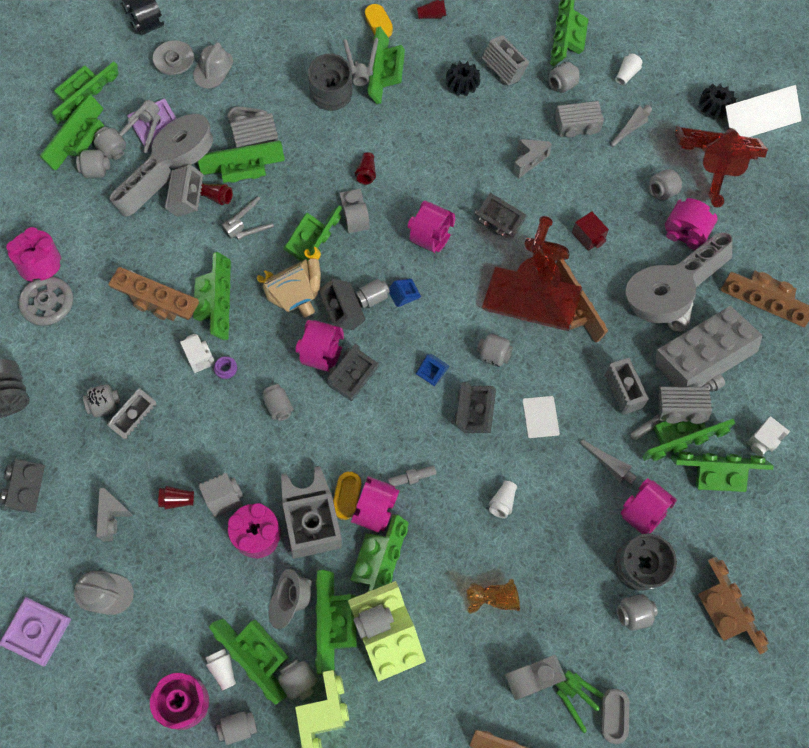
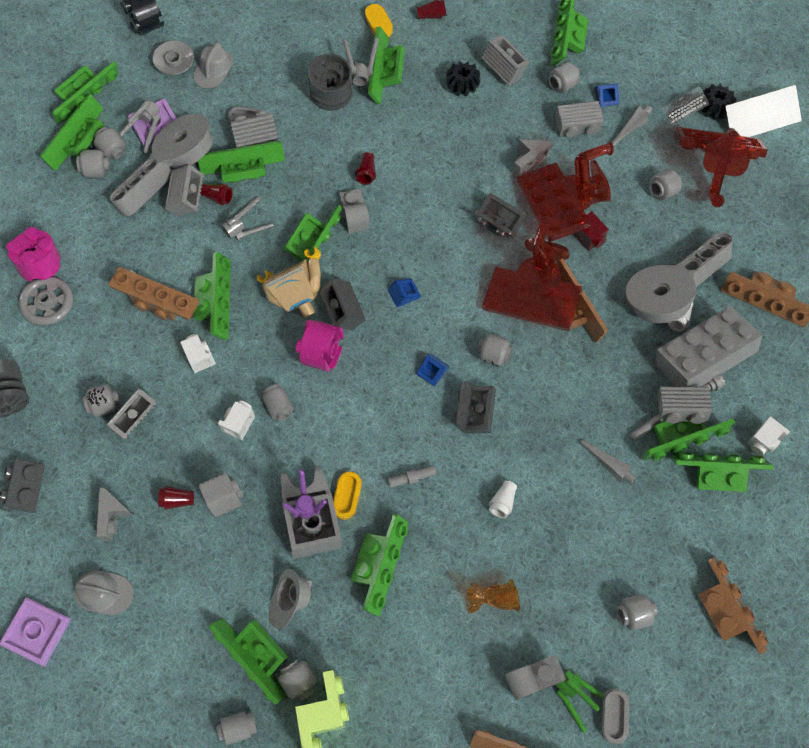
(168, 692): dark pink brick -> none
(221, 669): white cone -> none
(225, 361): medium lavender plate -> none
(237, 420): none -> white brick
(241, 526): dark pink brick -> none
(304, 504): none -> medium lavender plant
(334, 622): bright green bracket -> none
(352, 372): dark grey bracket -> none
(372, 293): light grey brick -> none
(373, 621): light grey brick -> none
(374, 503): dark pink brick -> none
(395, 648): yellowish green bracket -> none
(431, 226): dark pink brick -> none
(541, 417): white sticker -> none
(568, 196): none -> clear red plate
(607, 94): none -> blue slope
(626, 386): light grey brick -> none
(630, 66): white cone -> none
(648, 507): dark pink brick -> none
(658, 566): dark grey wheel -> none
(685, 105): none -> clear slope
(690, 223): dark pink brick -> none

